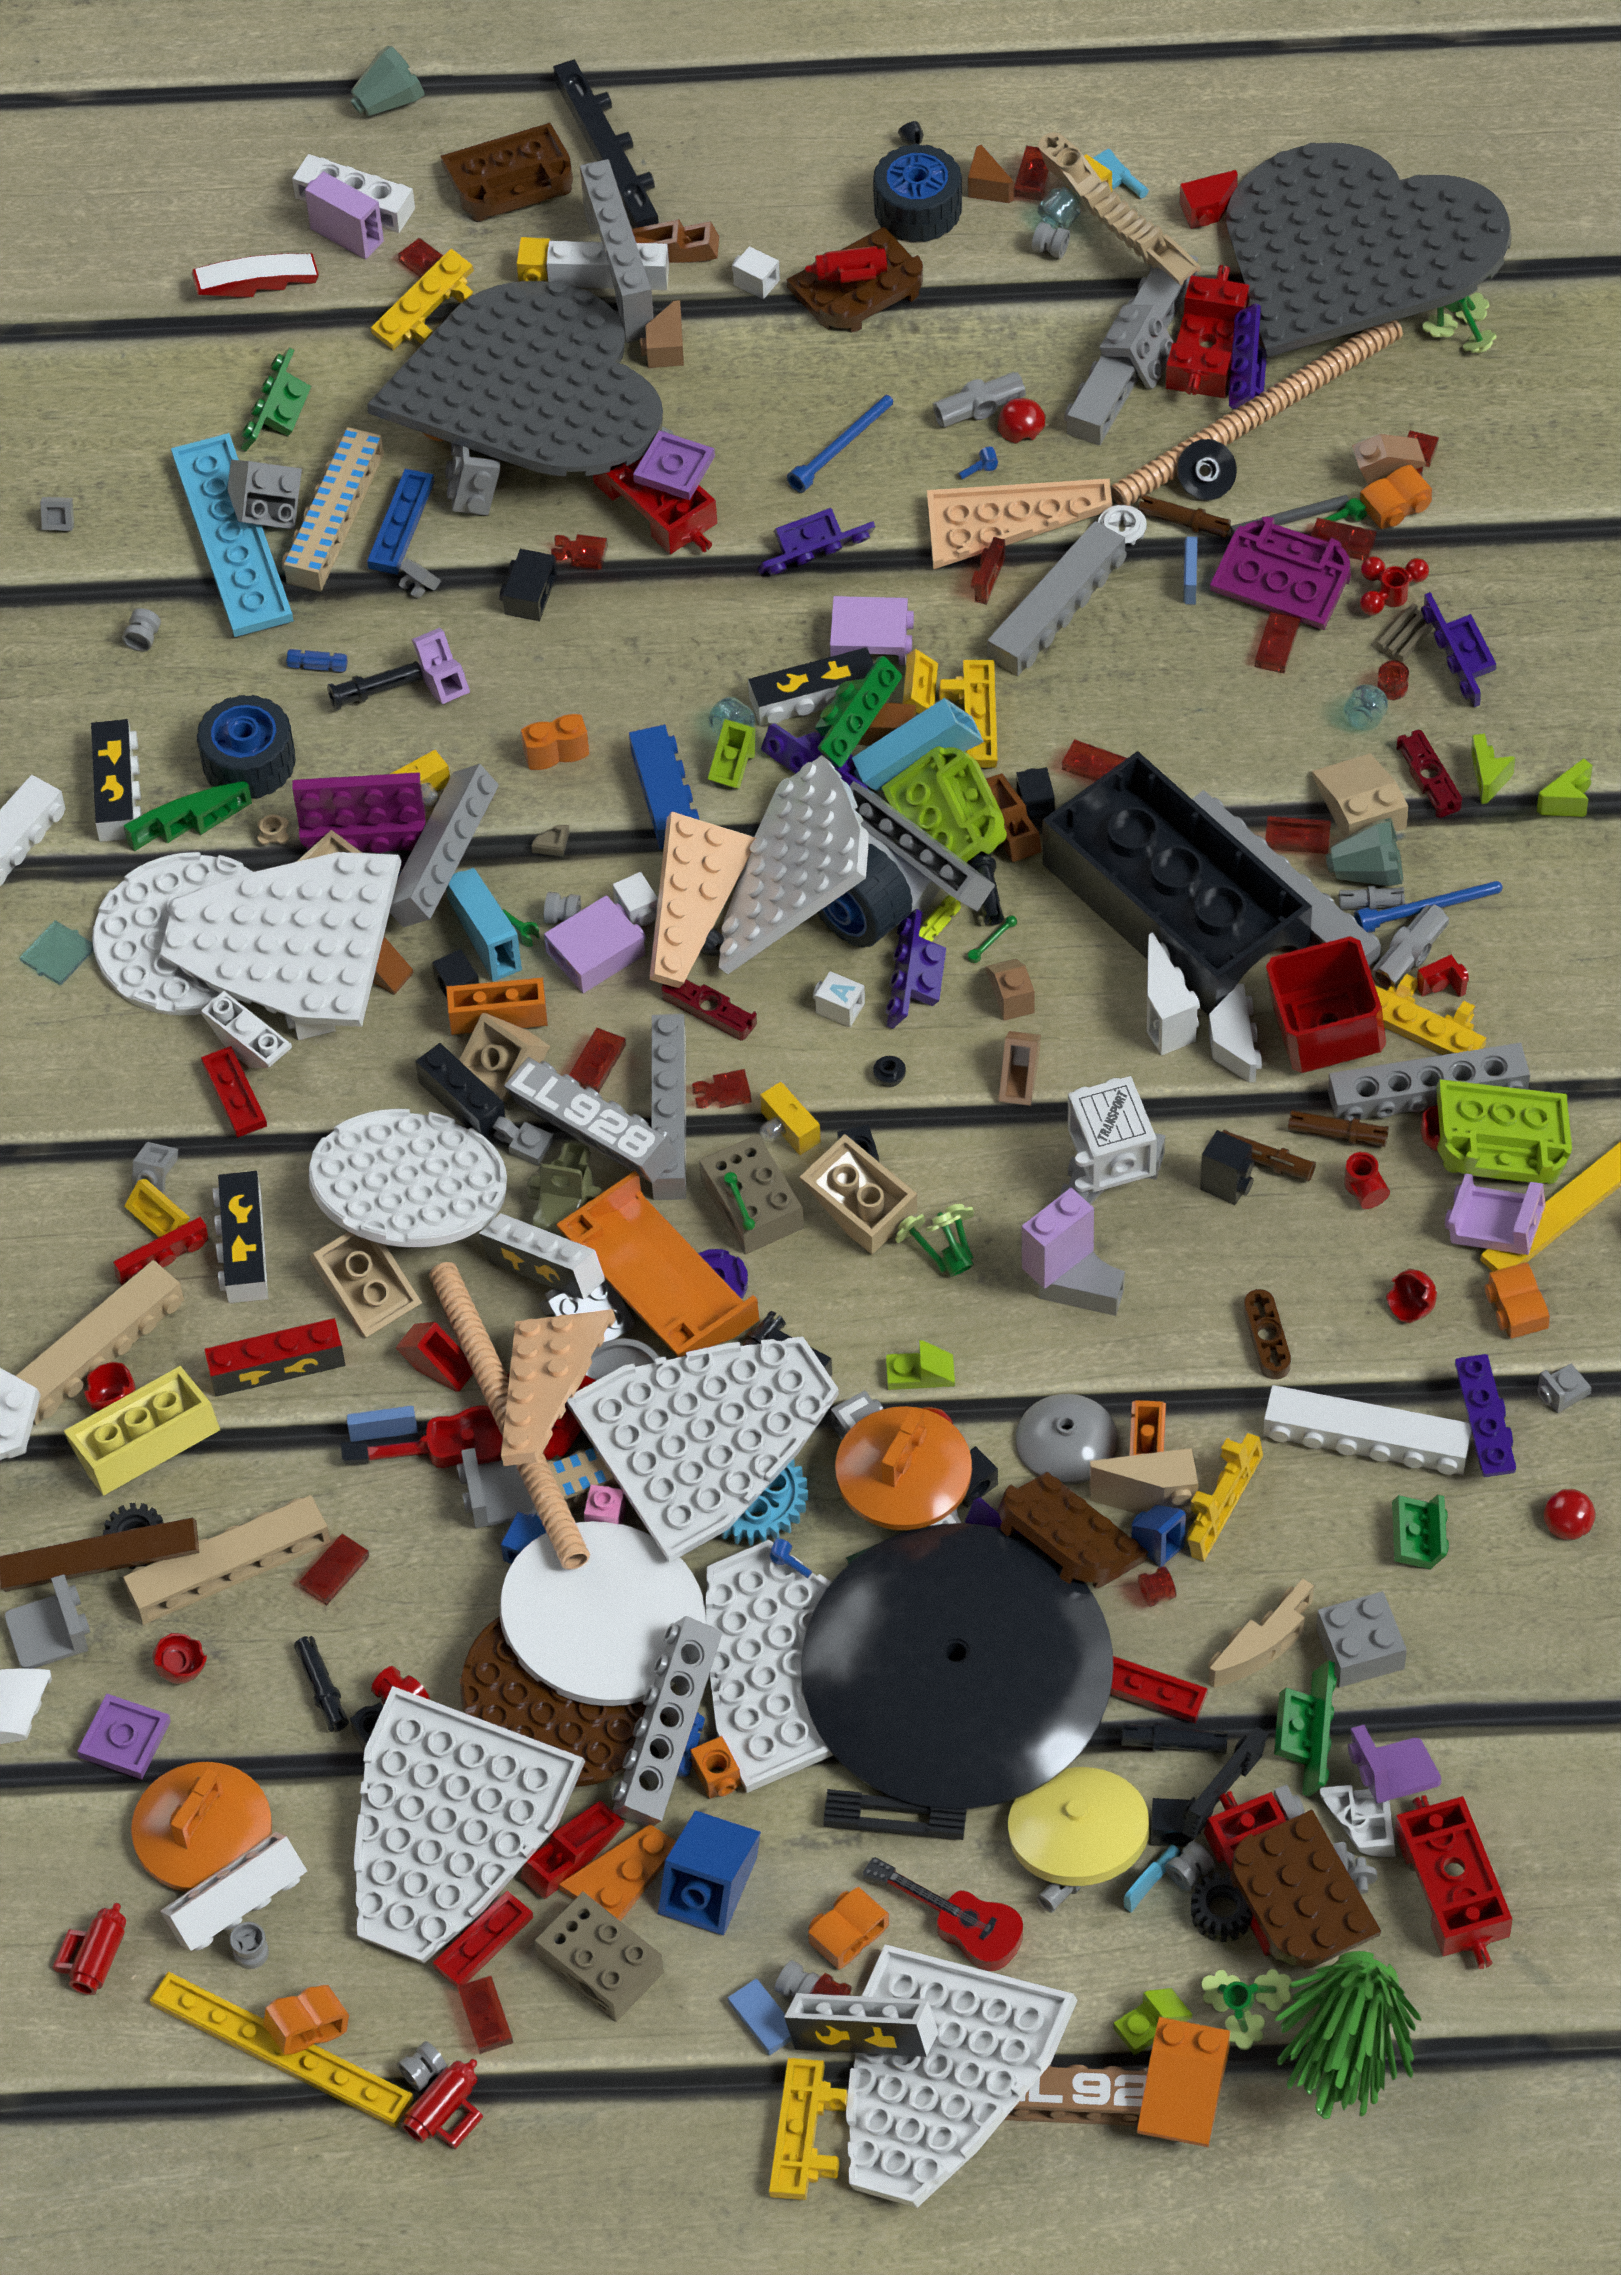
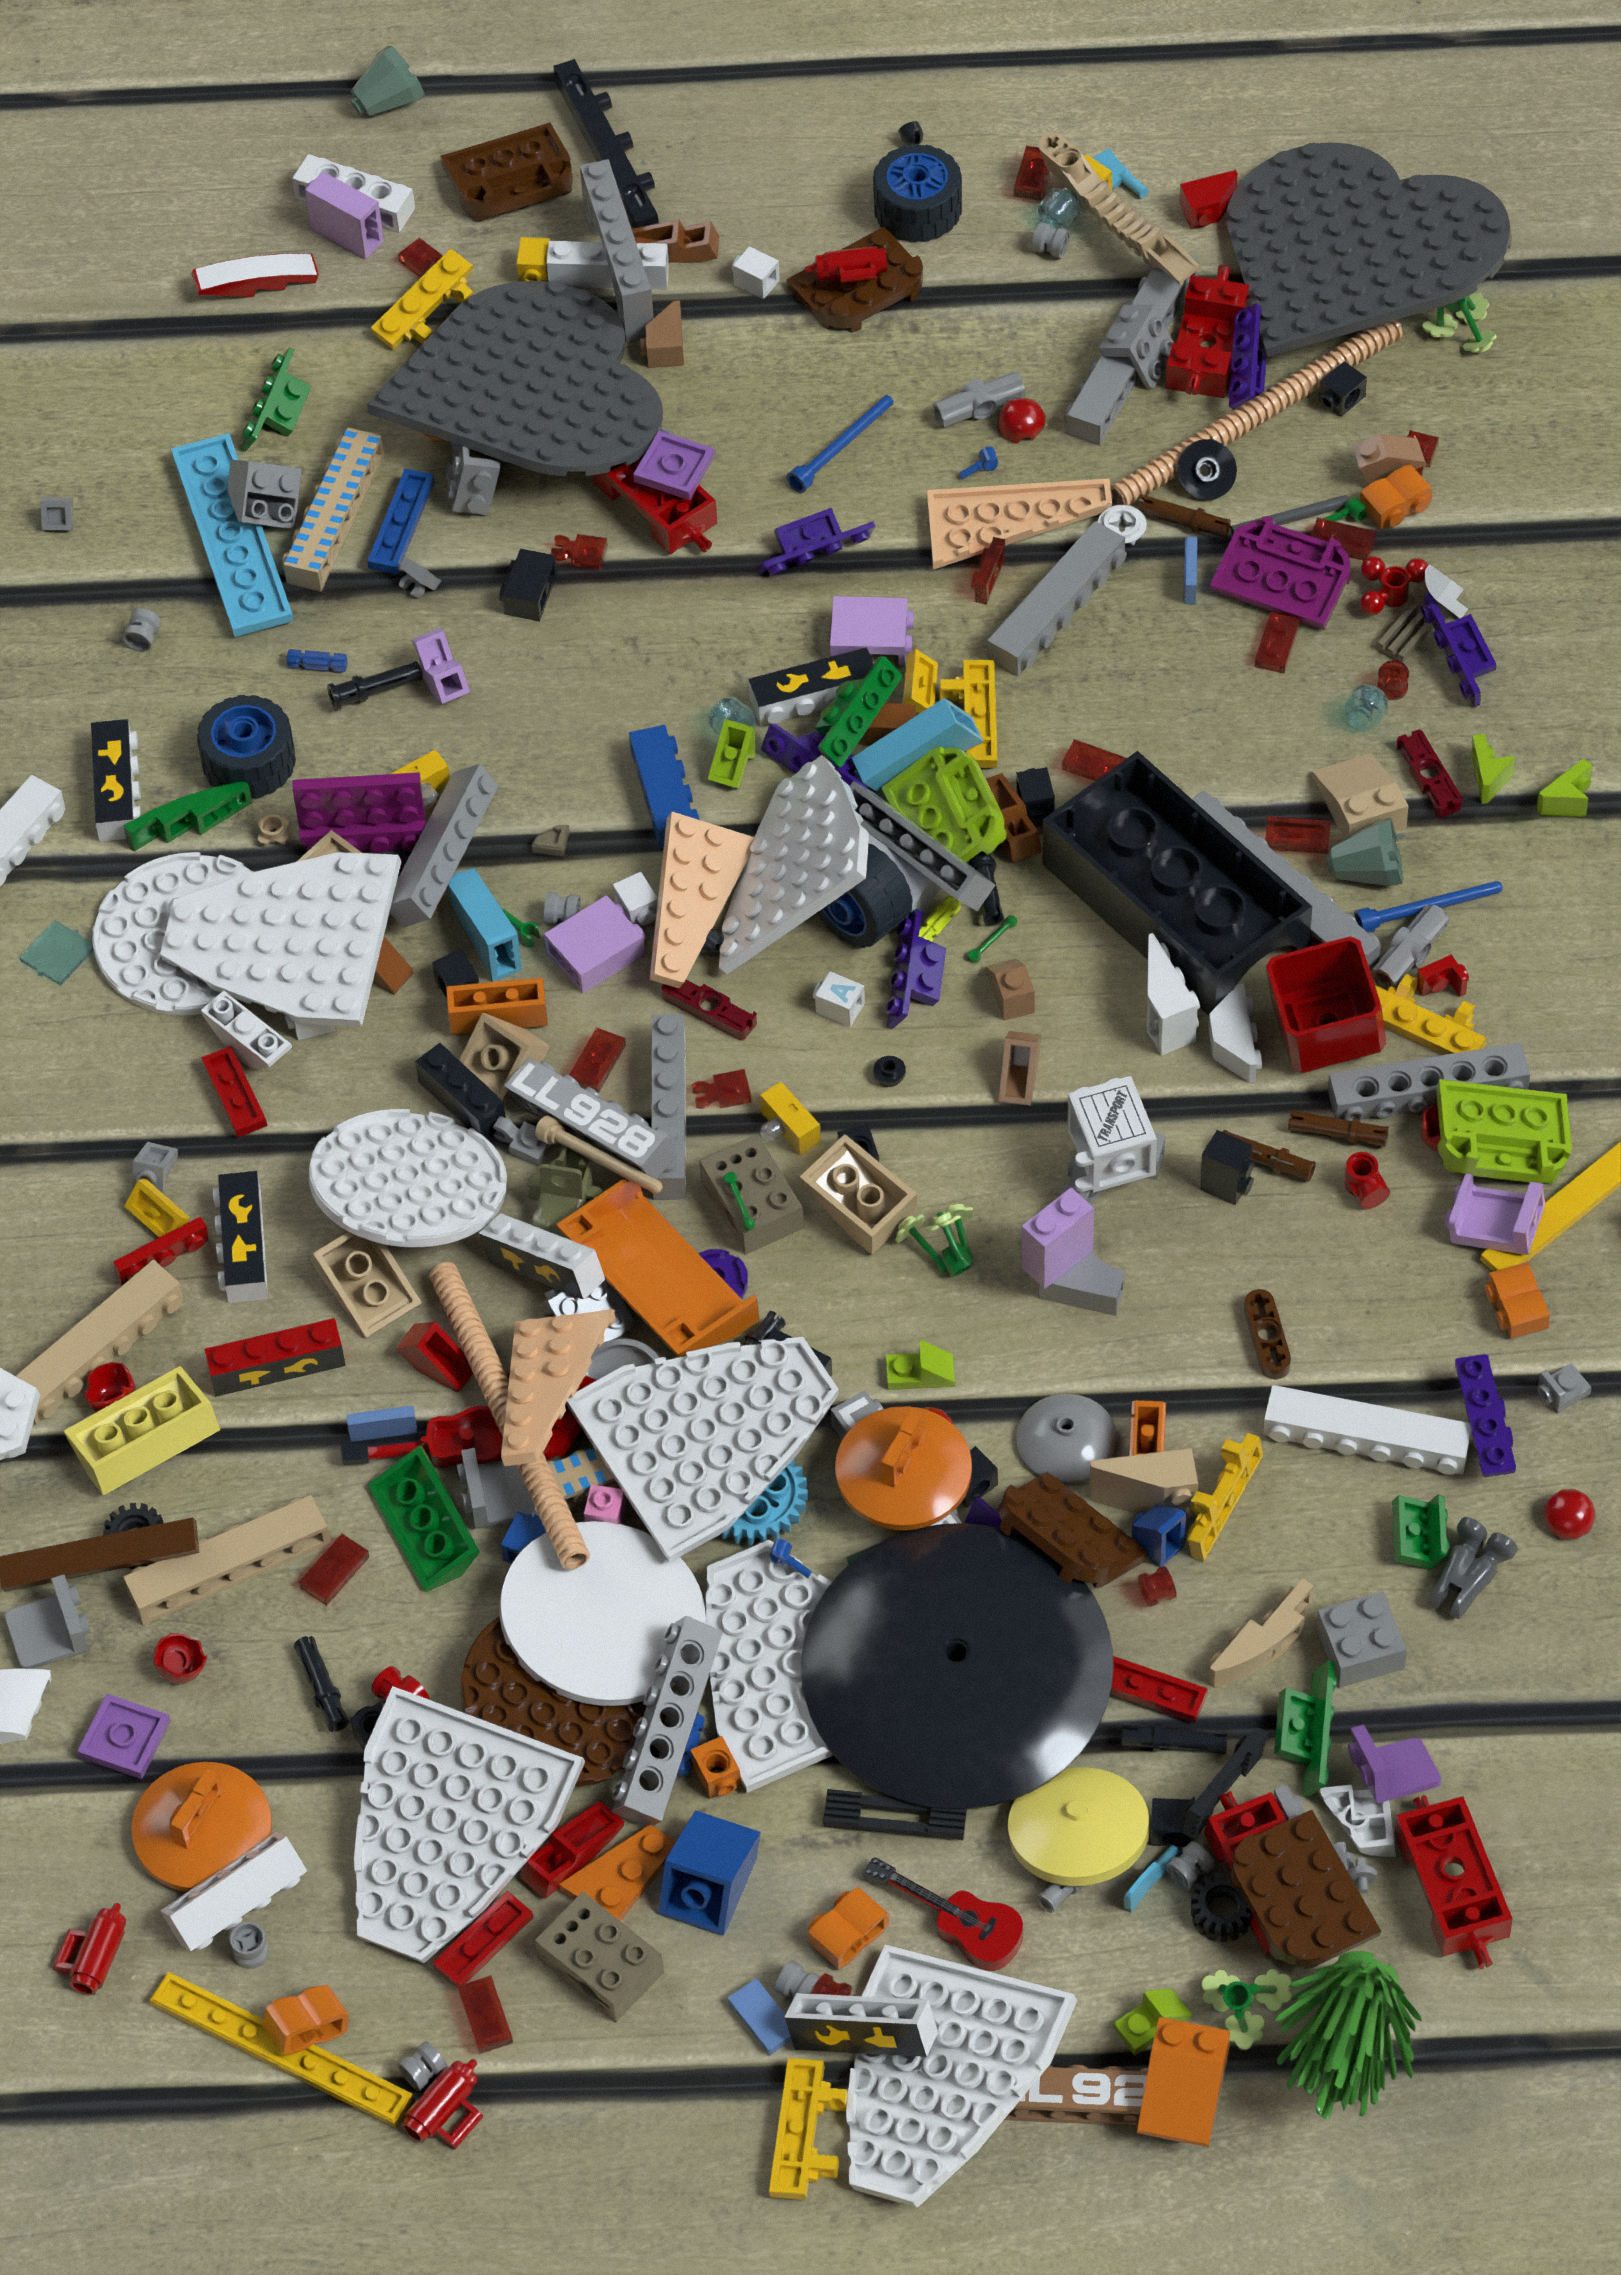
(424, 1520): none -> green slope
(552, 1132): none -> tan piece
(555, 741): orange brick -> none
(988, 179): dark orange slope -> none
(1342, 389): none -> black brick
(1371, 898): light grey pin -> none
(1412, 1295): red hair -> none
(1444, 590): none -> white slope
(1464, 1571): none -> dark grey piece

